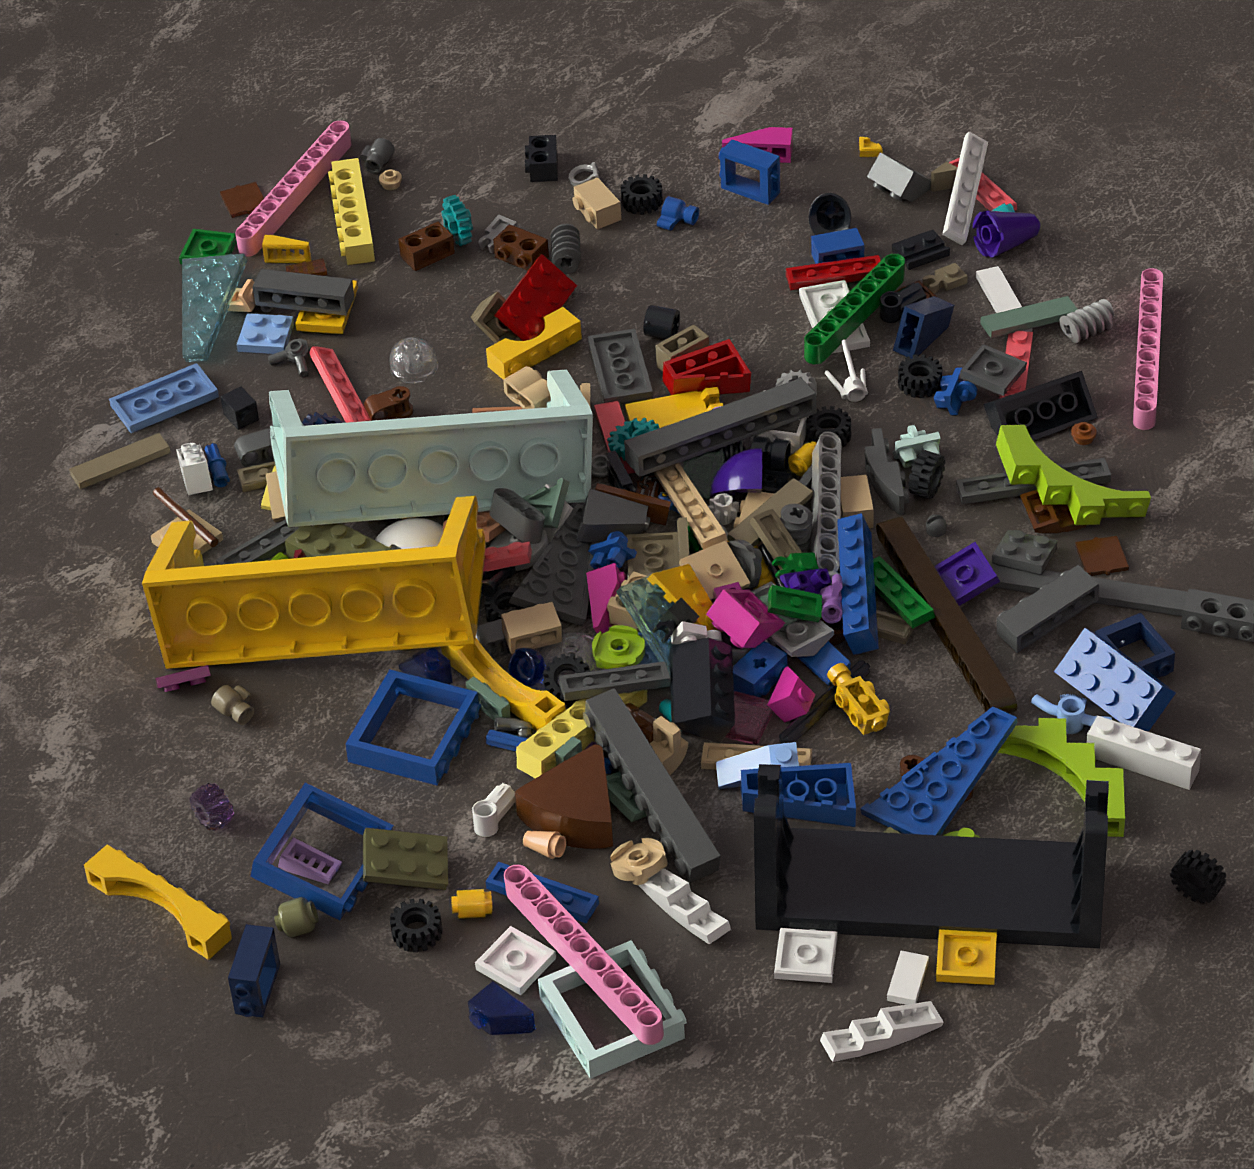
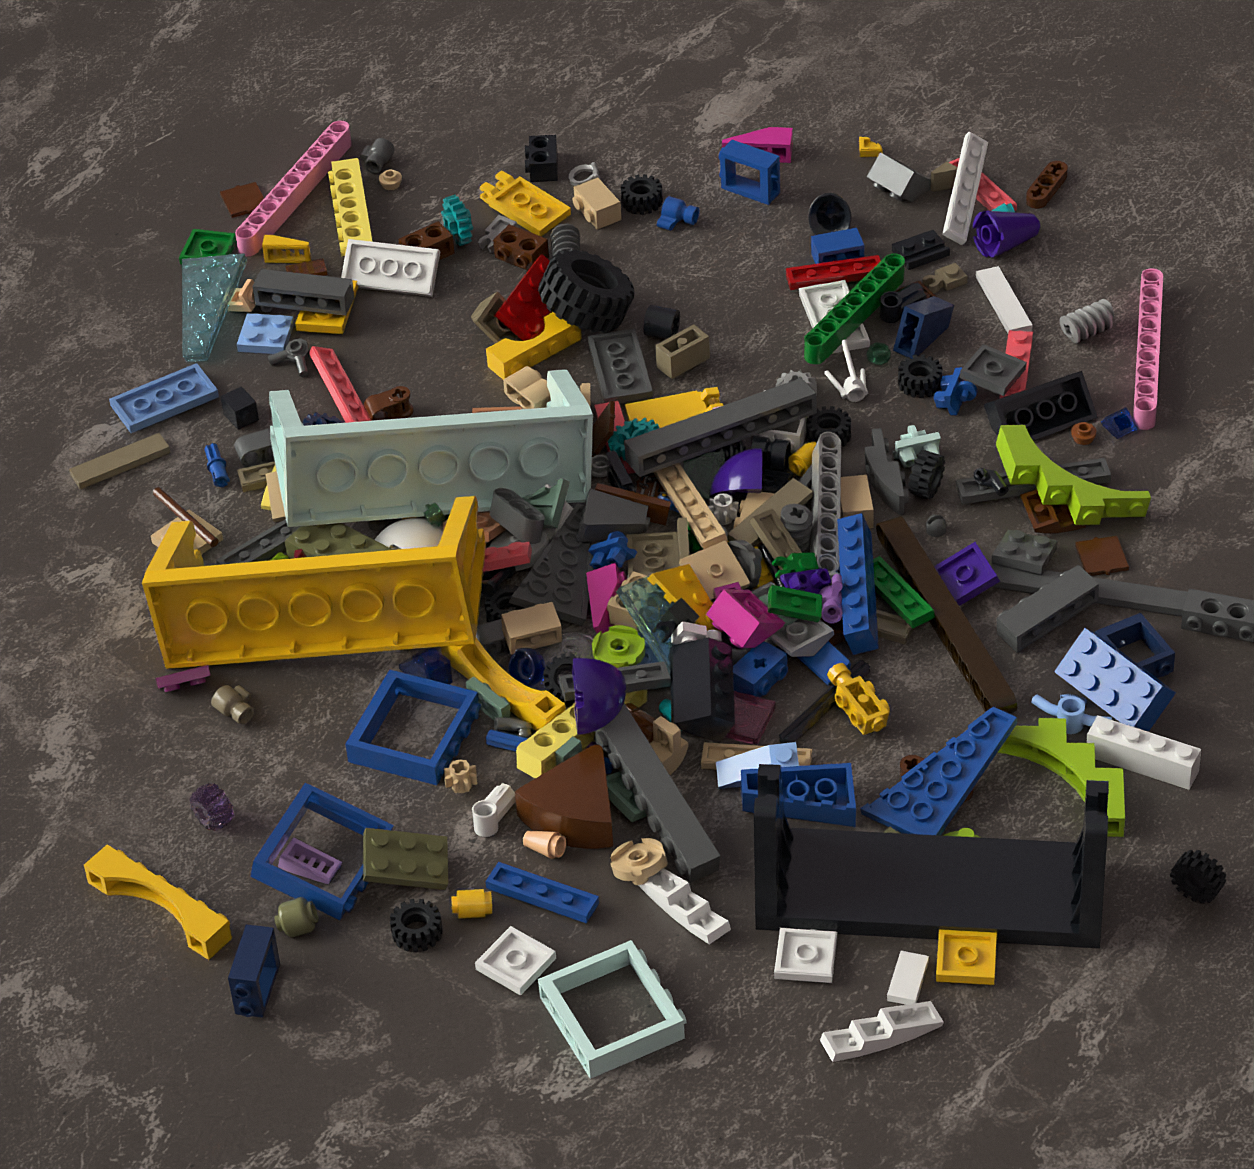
(194, 468): white slope -> none
(391, 267): none -> white tile
(413, 360): clear cylinder -> none
(434, 514): none -> clear green plate
(460, 776): none -> tan gear
(500, 1012): clear blue slope -> none
(524, 203): none -> yellow tile
(584, 955): bright pink beam -> none
(586, 290): none -> black tyre
(598, 693): none -> dark purple brick
(603, 428): none -> reddish brown piece
(708, 368): red wedge -> none
(791, 696): dark pink slope -> none
(878, 353): none -> clear green plate
(991, 479): none -> black arm
(1027, 316): sand green tile -> none
(1060, 170): none -> reddish brown beam
(1119, 423): none -> clear blue slope

